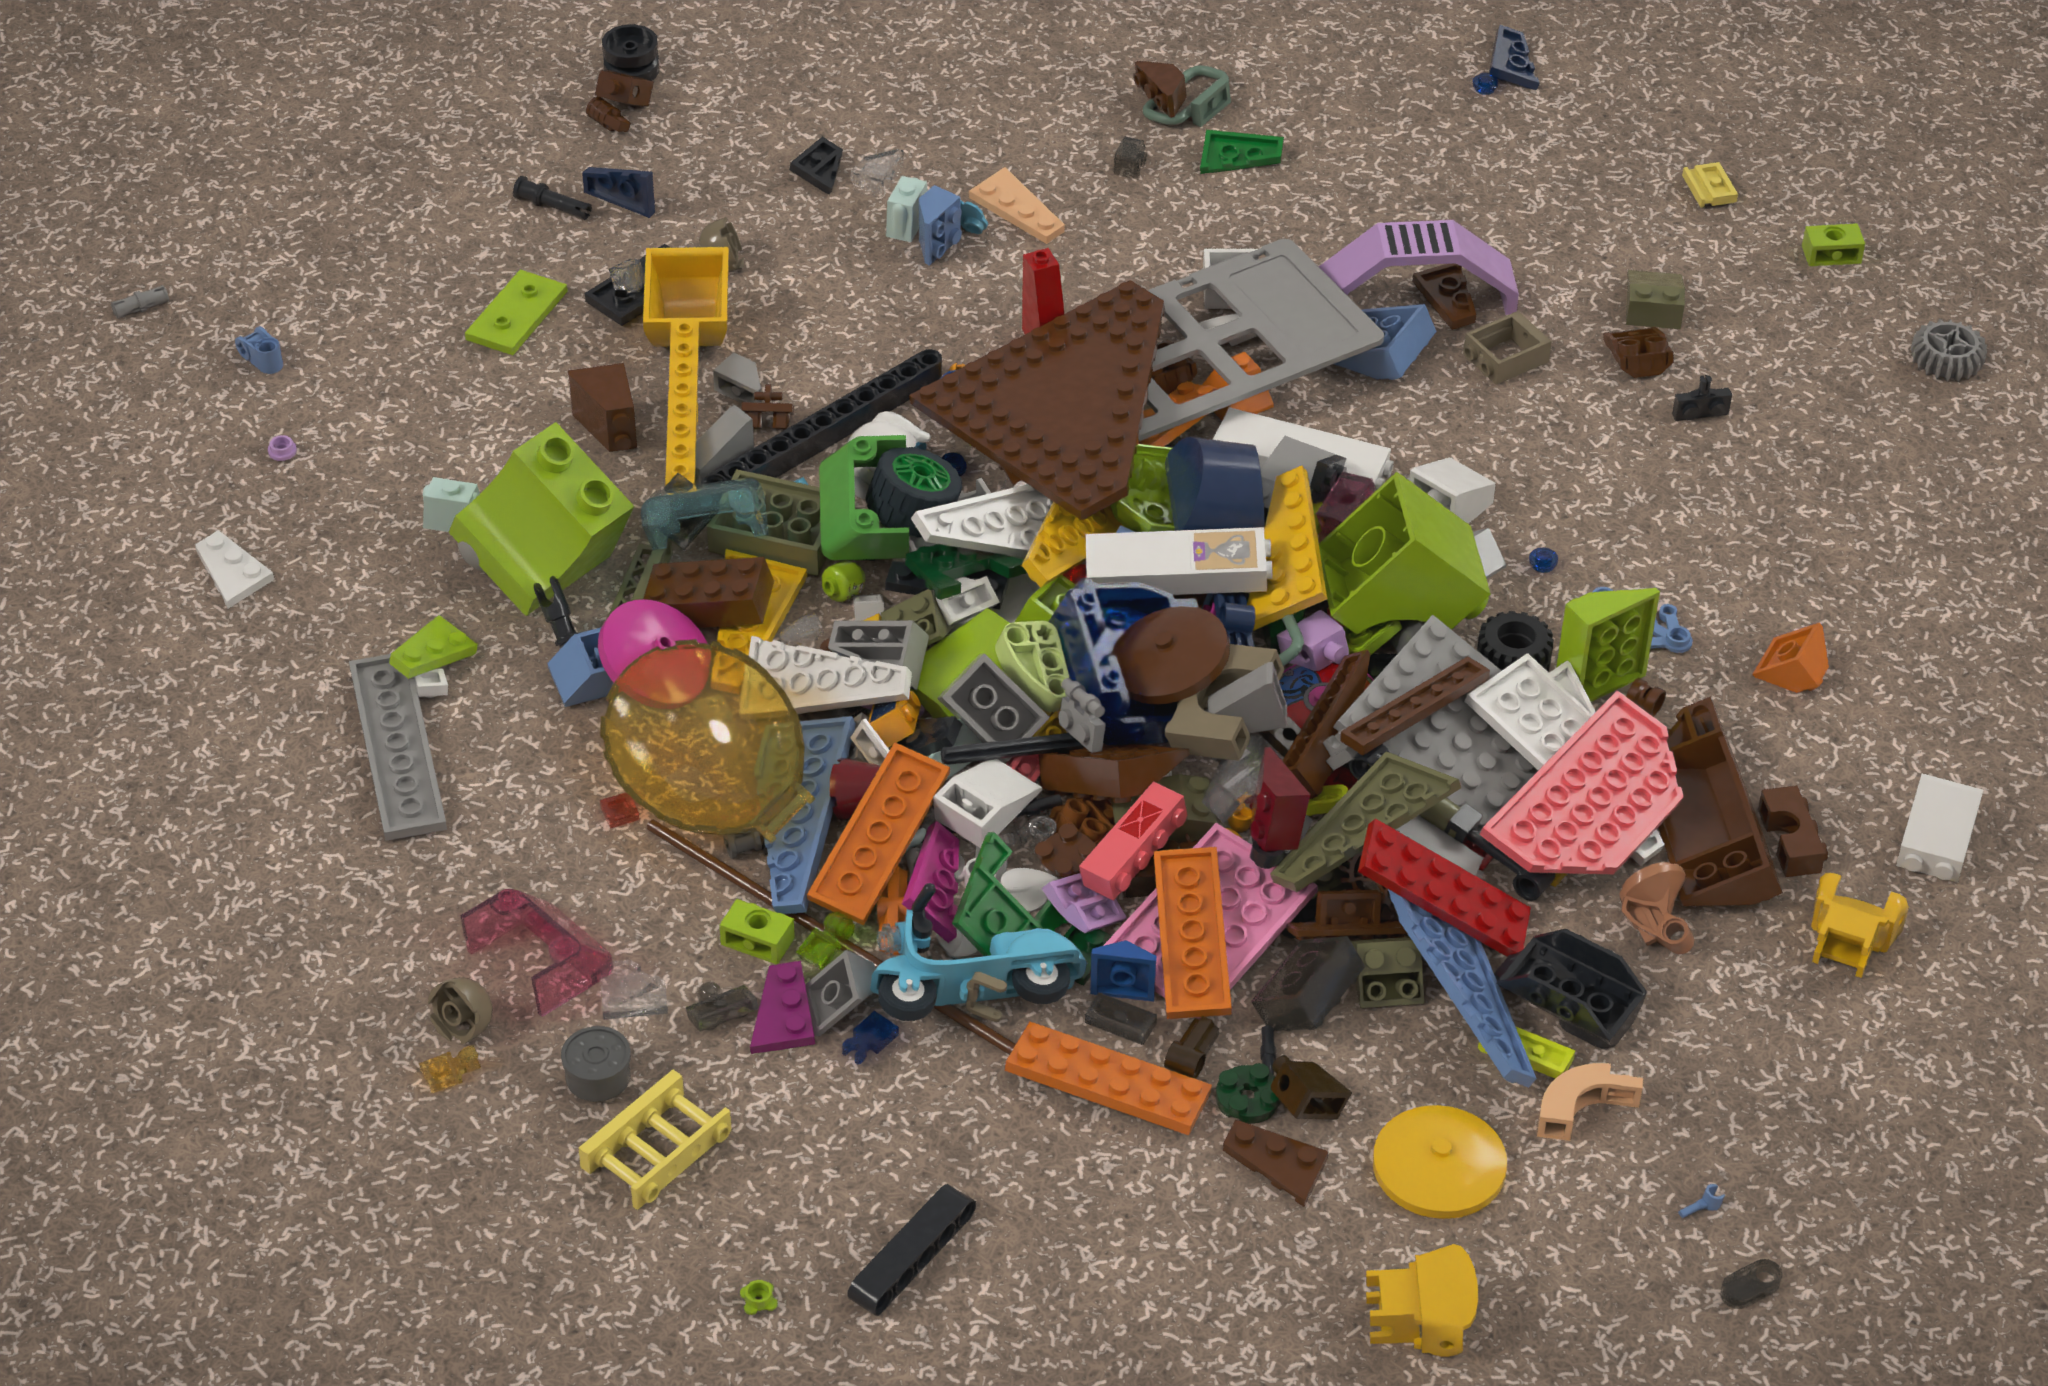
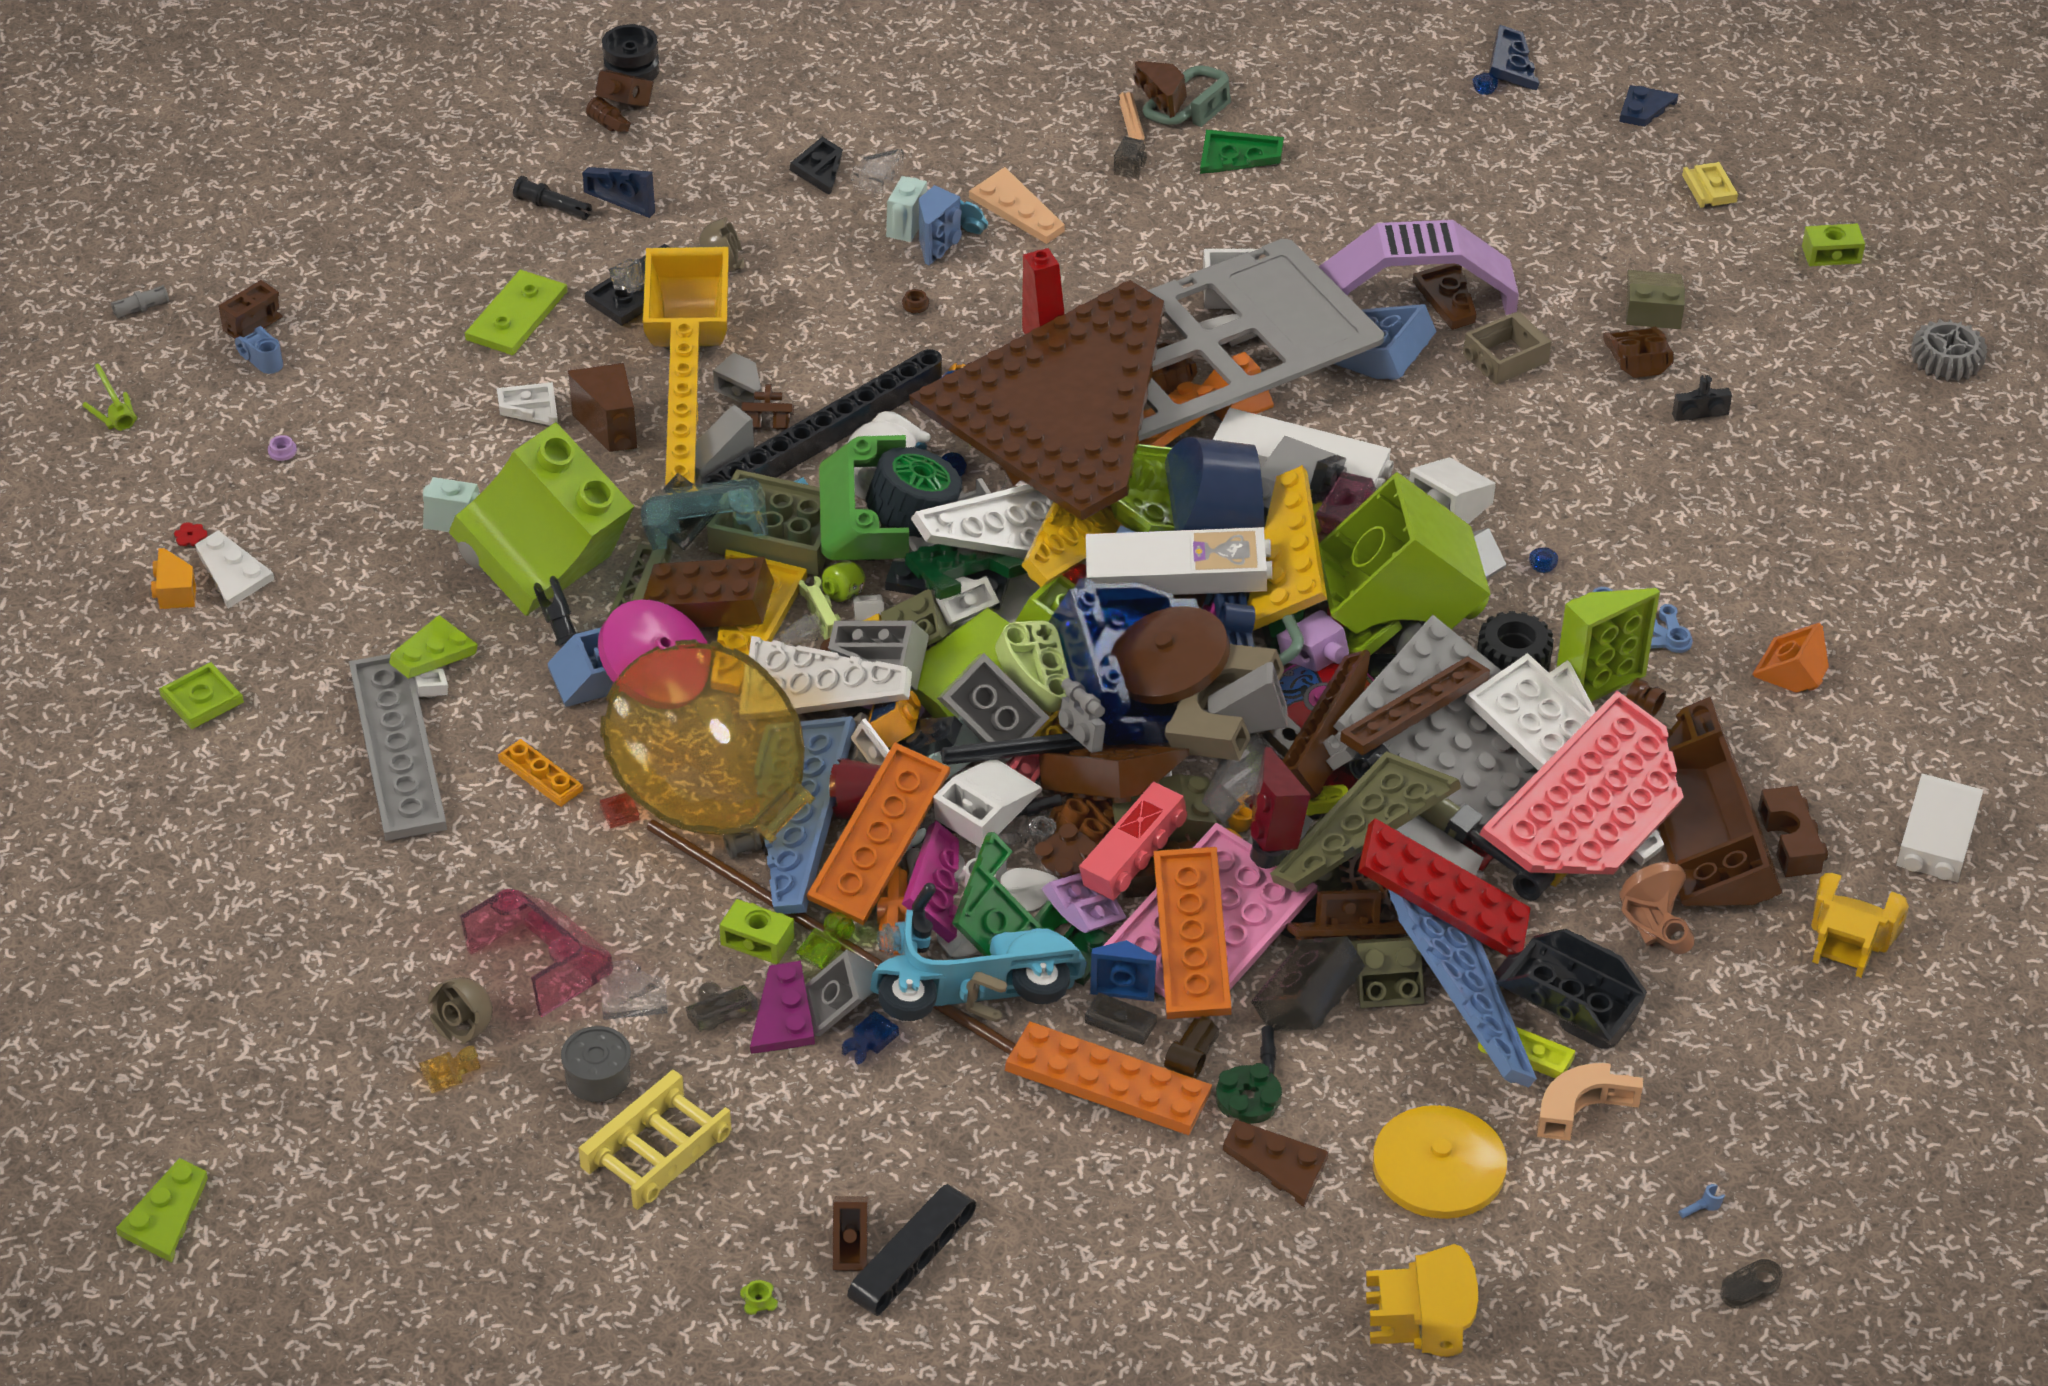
(119, 414): none -> lime plant
(164, 1211): none -> lime wing
(174, 581): none -> light orange slope
(190, 534): none -> red plant
(201, 695): none -> lime plate
(250, 309): none -> reddish brown hinge
(529, 403): none -> white wing
(540, 772): none -> light orange tile
(819, 604): none -> yellowish green plate
(850, 1232): none -> reddish brown slope
(915, 301): none -> reddish brown plate
(1131, 116): none -> light nougat axle
(1308, 1089): dark brown torso -> none
(1645, 104): none -> dark blue wing

